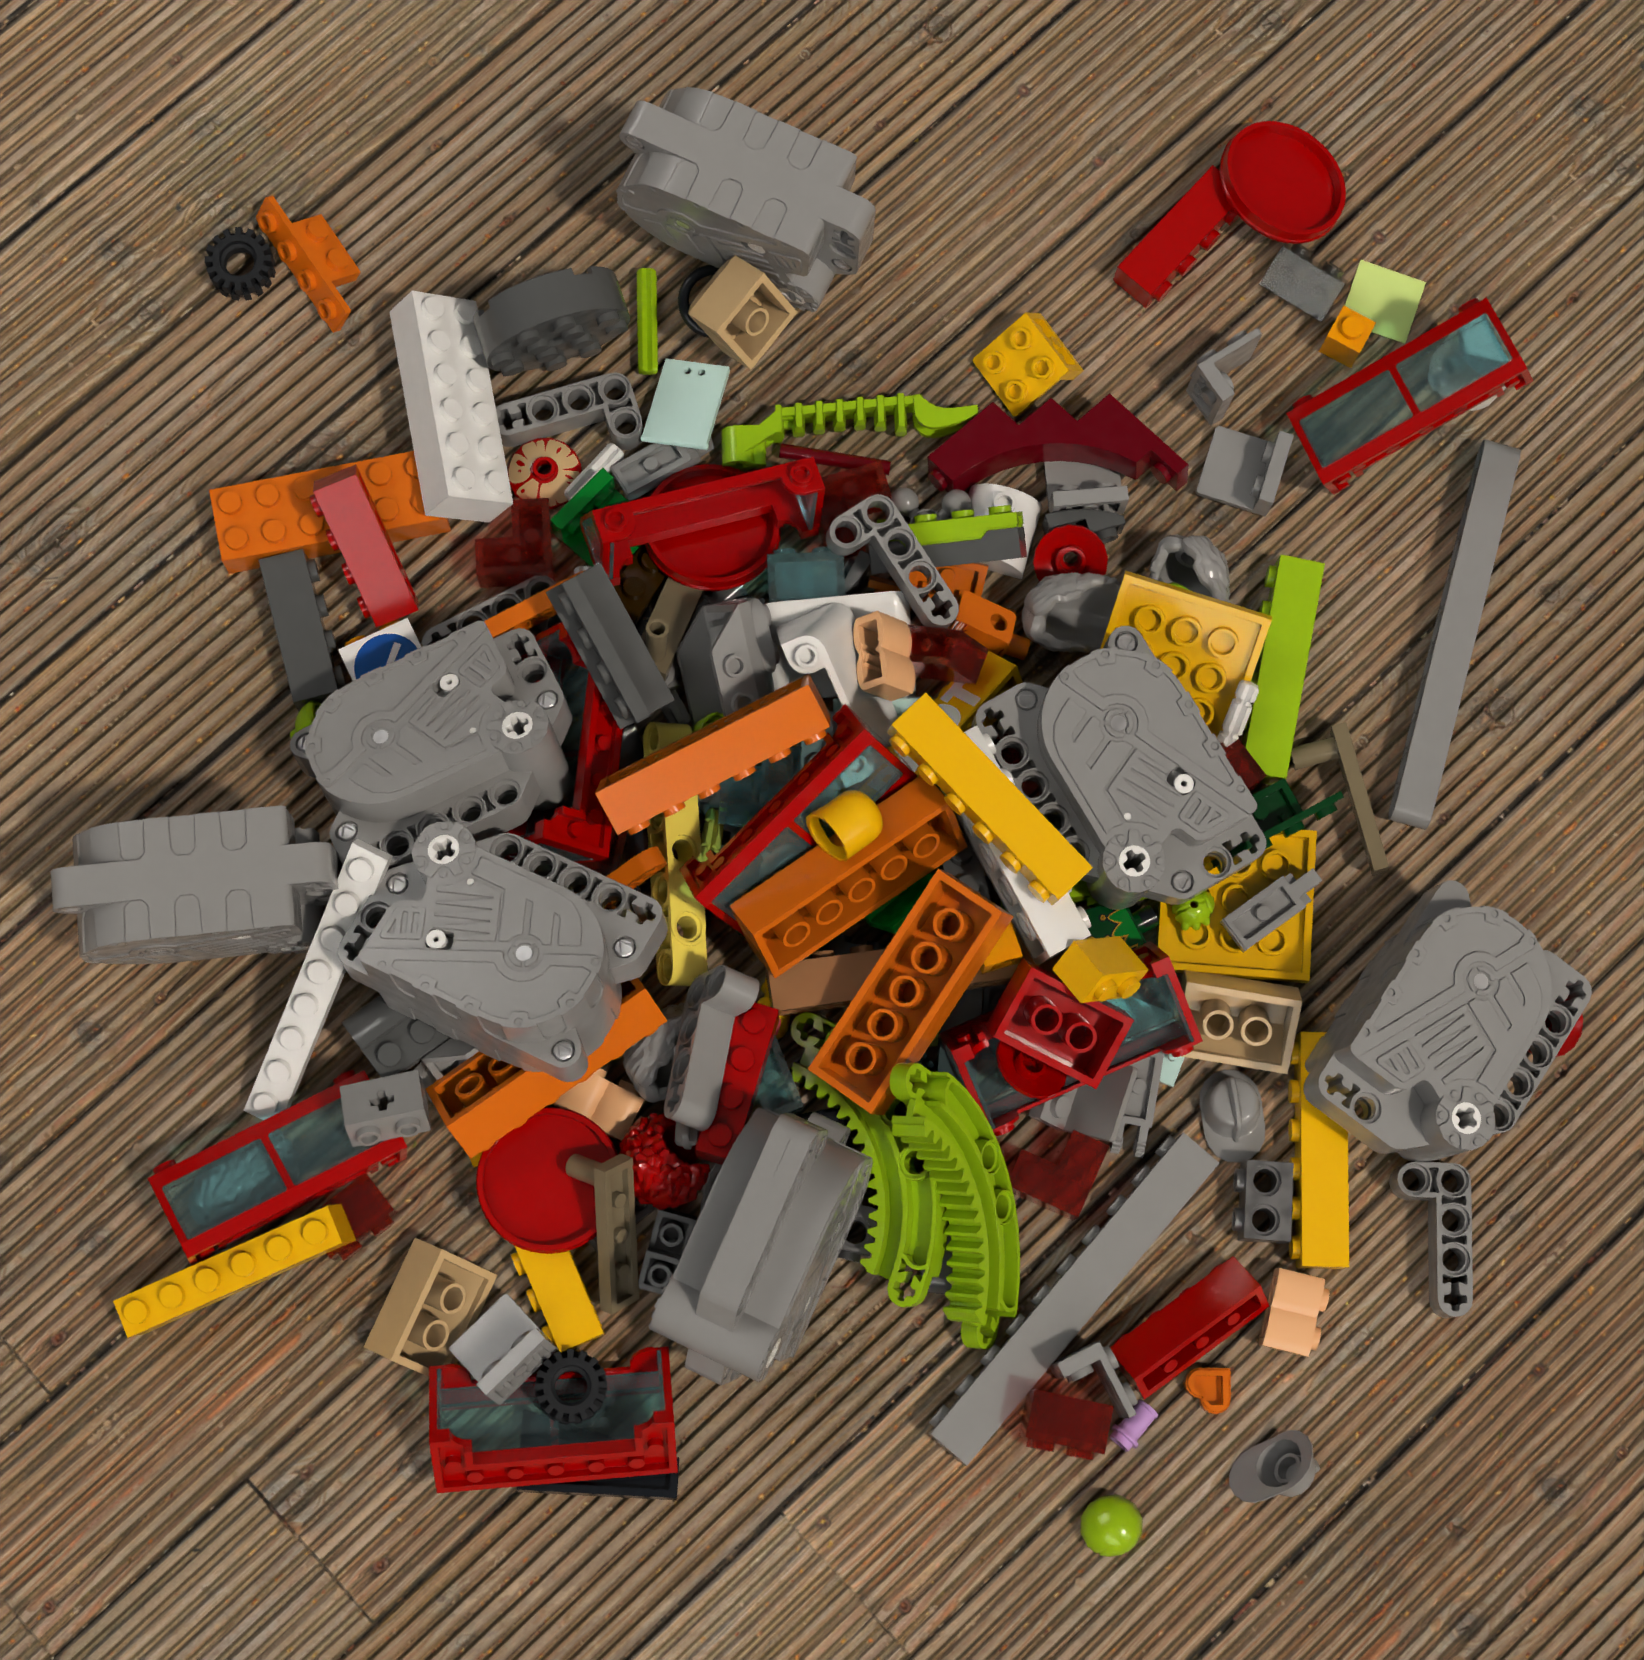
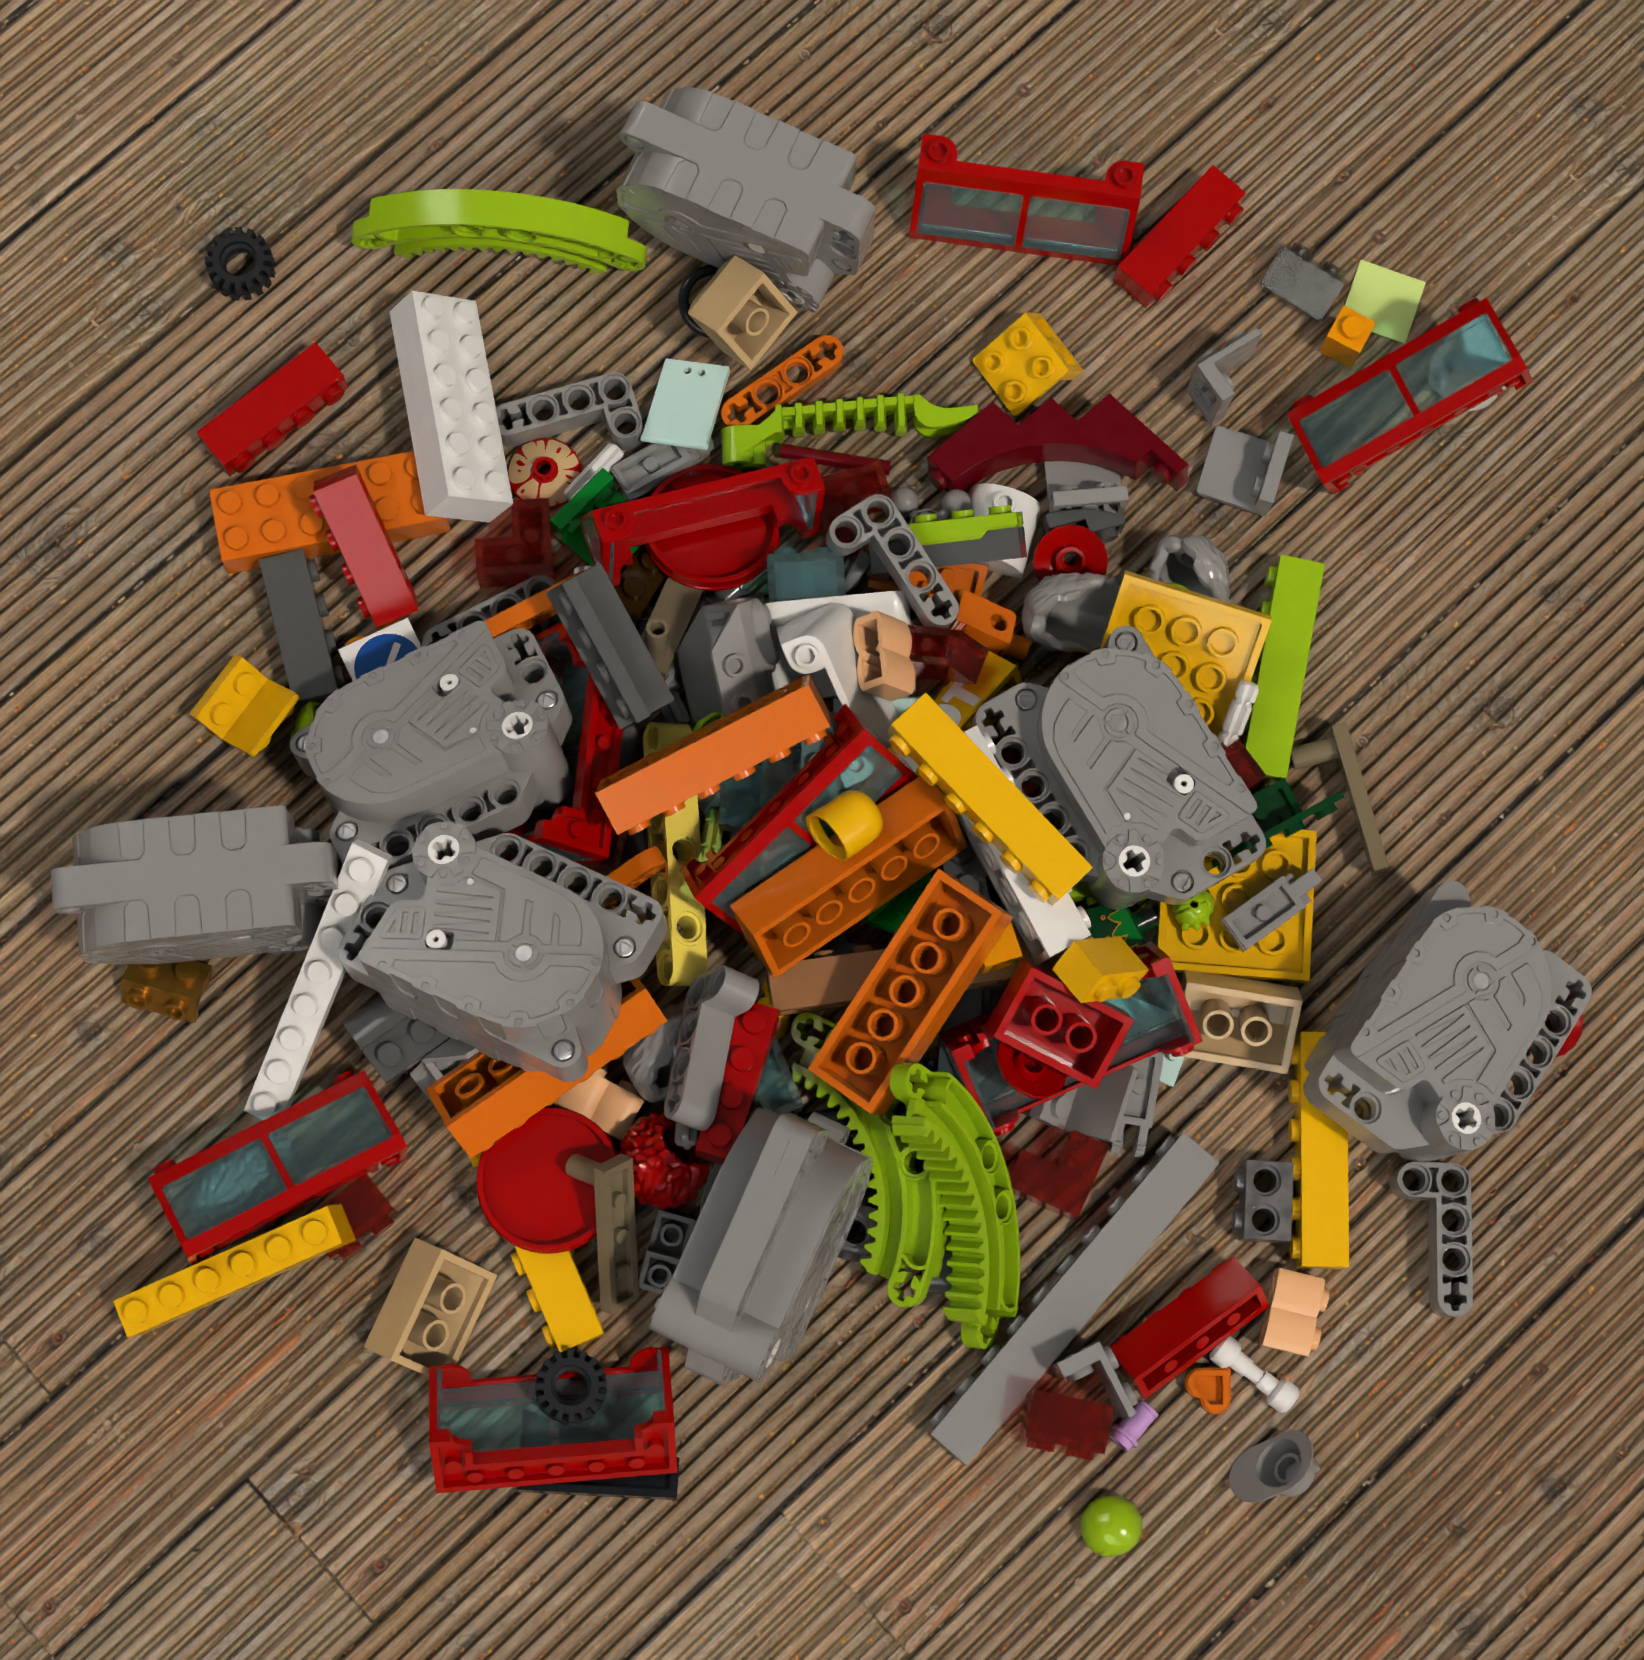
(166, 988): none -> pearl gold bracket
(244, 707): none -> yellow bracket
(273, 410): none -> red brick
(313, 258): orange bracket -> none
(385, 1108): light grey brick -> none
(498, 221): none -> lime gear
(502, 1349): light grey bracket -> none
(551, 320): dark grey brick -> none
(647, 321): lime axle -> none
(778, 380): none -> orange beam
(1024, 207): none -> windscreen
(1232, 1116): light grey piece -> none
(1280, 1393): none -> white piece
(1282, 182): red brick -> none
(1454, 635): light grey beam -> none

